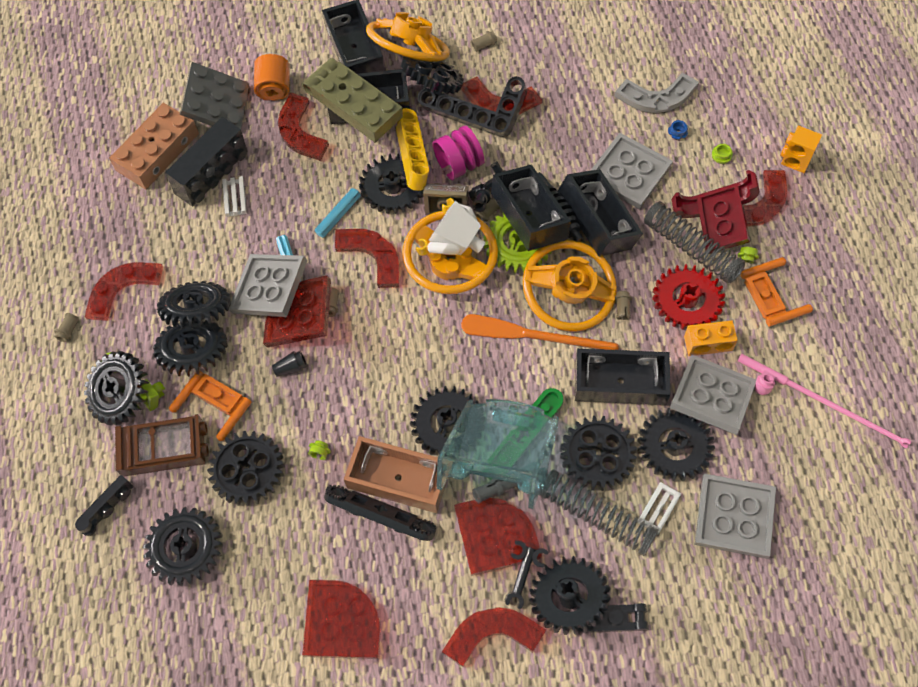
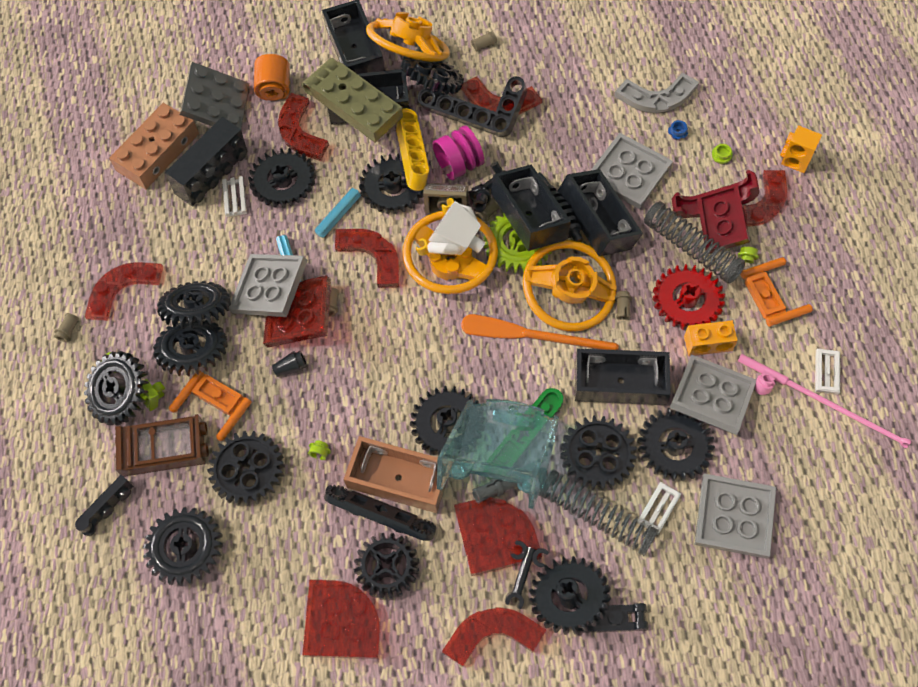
(283, 170): none -> black gear
(373, 551): none -> black gear
(818, 371): none -> white tile

